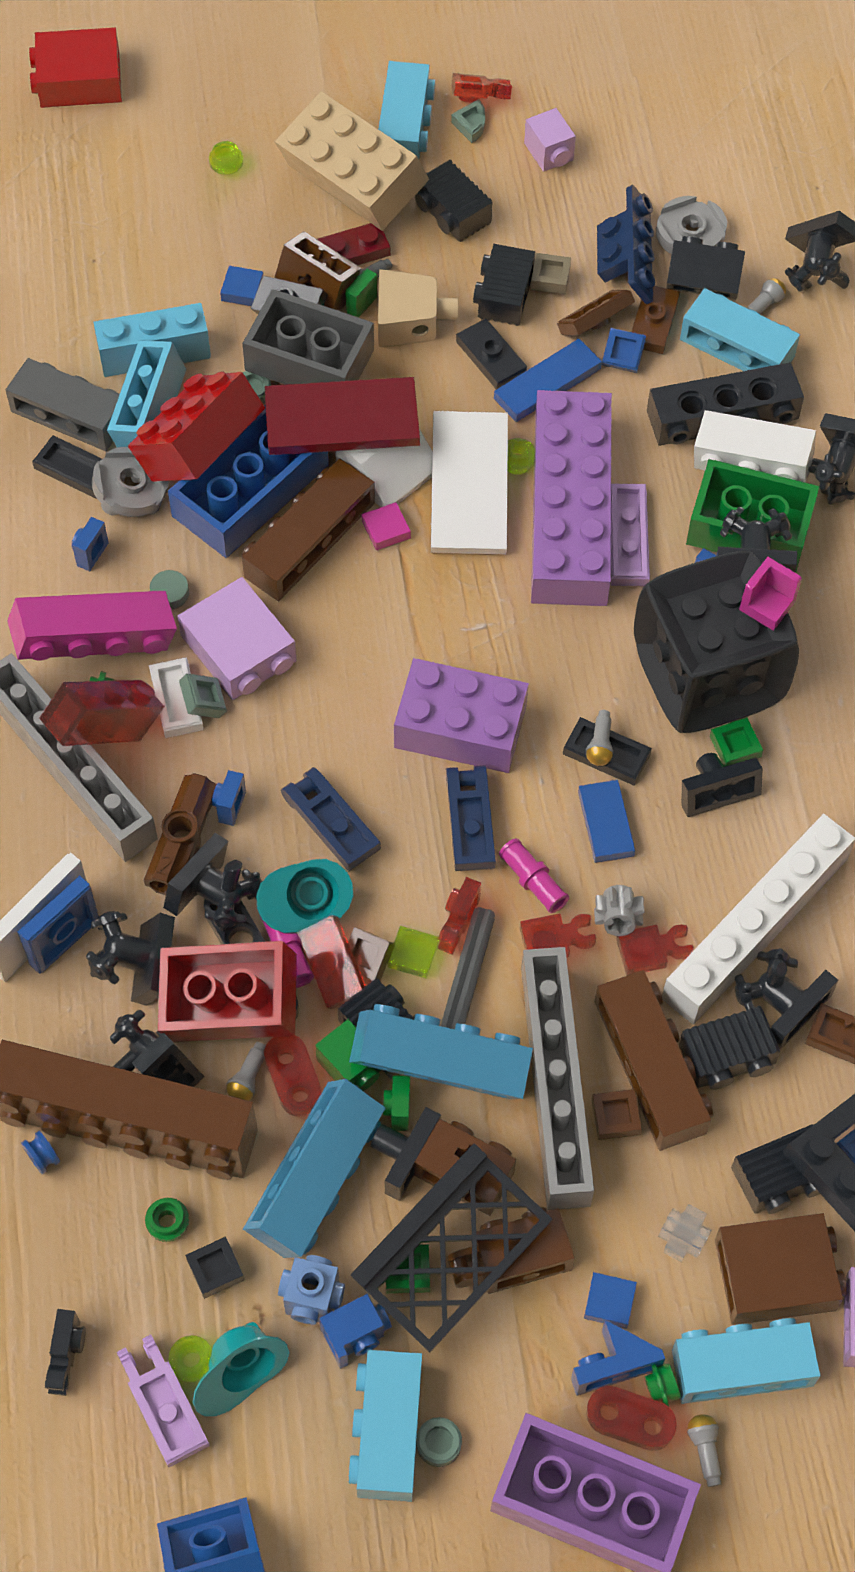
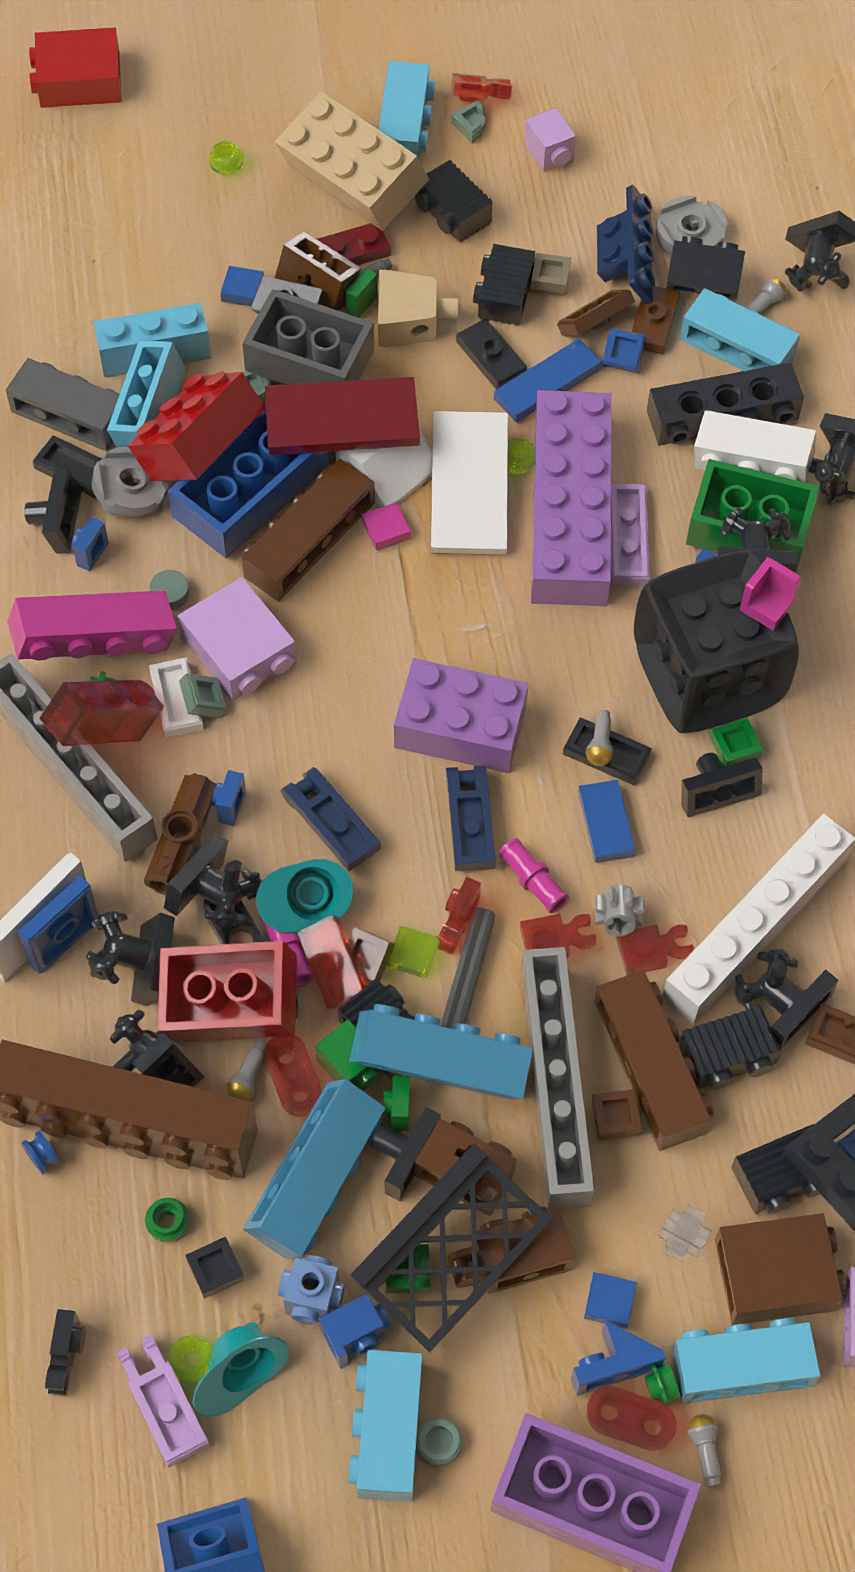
(57, 513): none -> black tile

